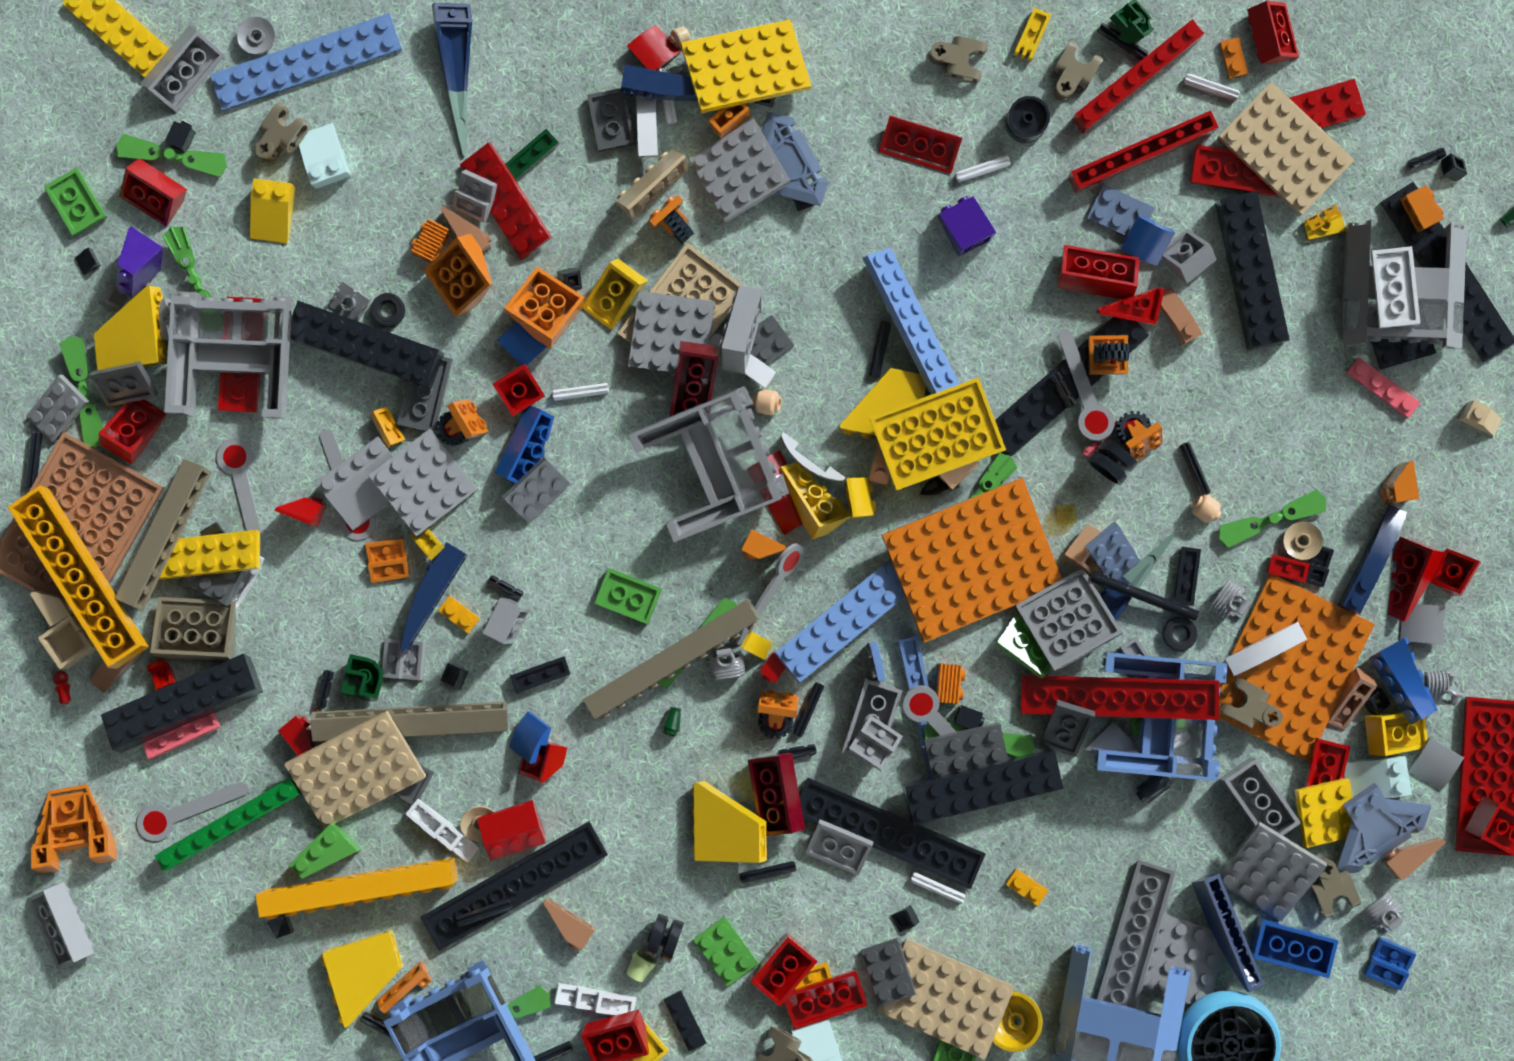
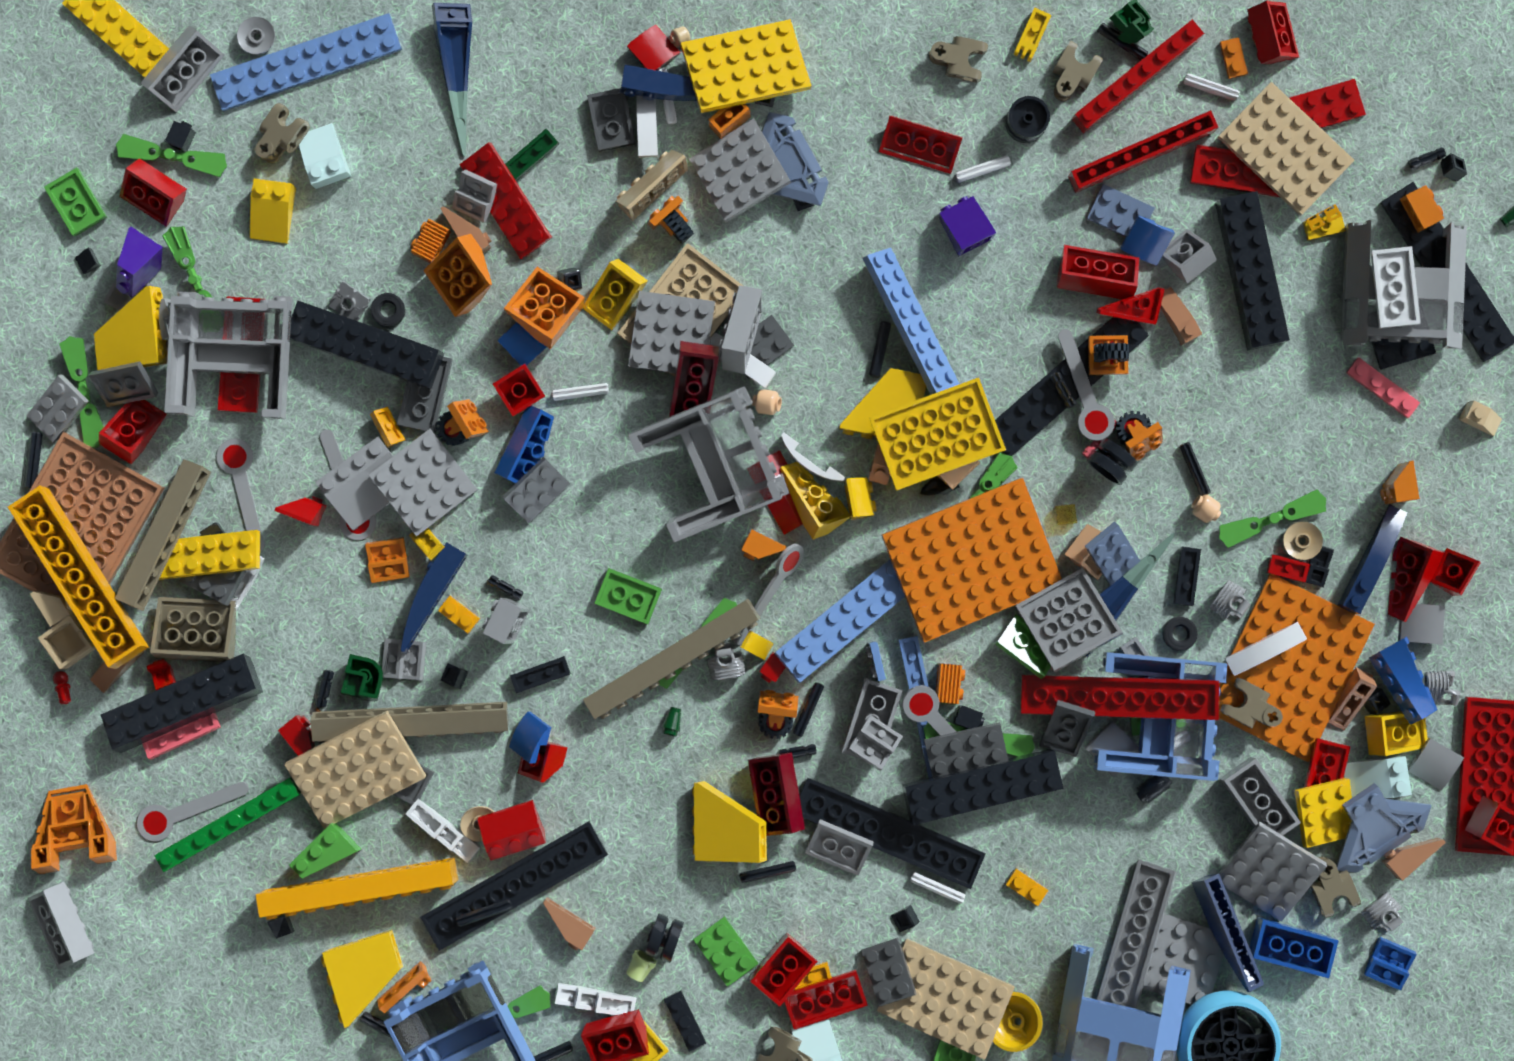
(1145, 596): black axle -> none

